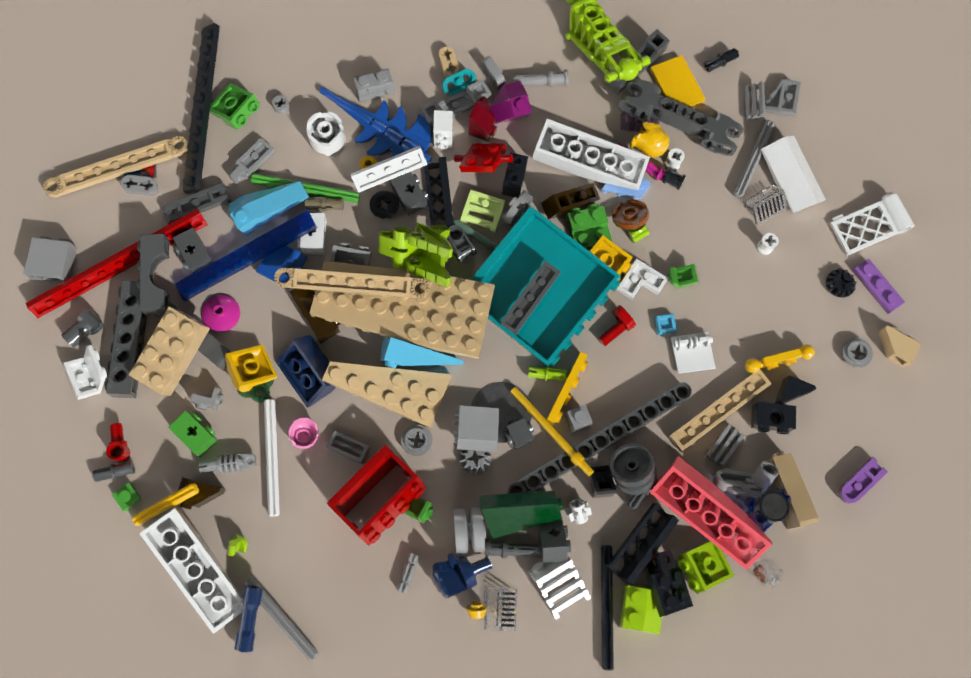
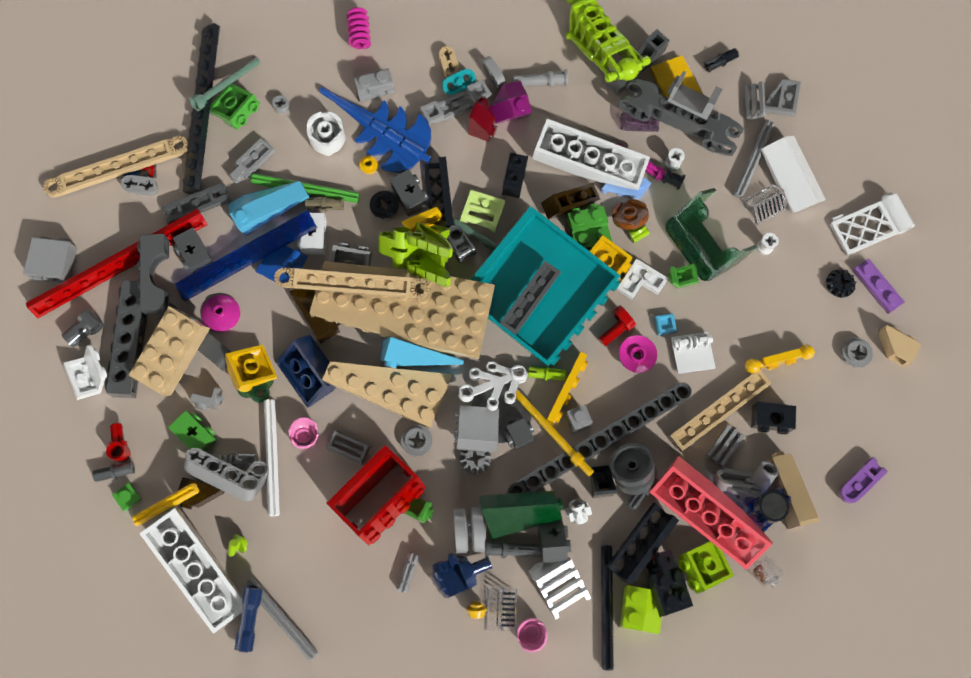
(199, 101): none -> sand green piece
(200, 463): none -> light grey beam
(358, 28): none -> dark pink piece
(389, 169): white fence -> none
(427, 218): none -> yellow slope
(443, 129): white brick -> none
(483, 157): red plate -> none
(494, 382): none -> white plant
(518, 206): light grey plate -> none
(532, 634): none -> bright pink hair
(644, 348): none -> dark pink dish
(651, 142): yellow hair -> none
(691, 99): none -> light grey panel
(696, 242): none -> clear green windscreen
(792, 389): black slope -> none

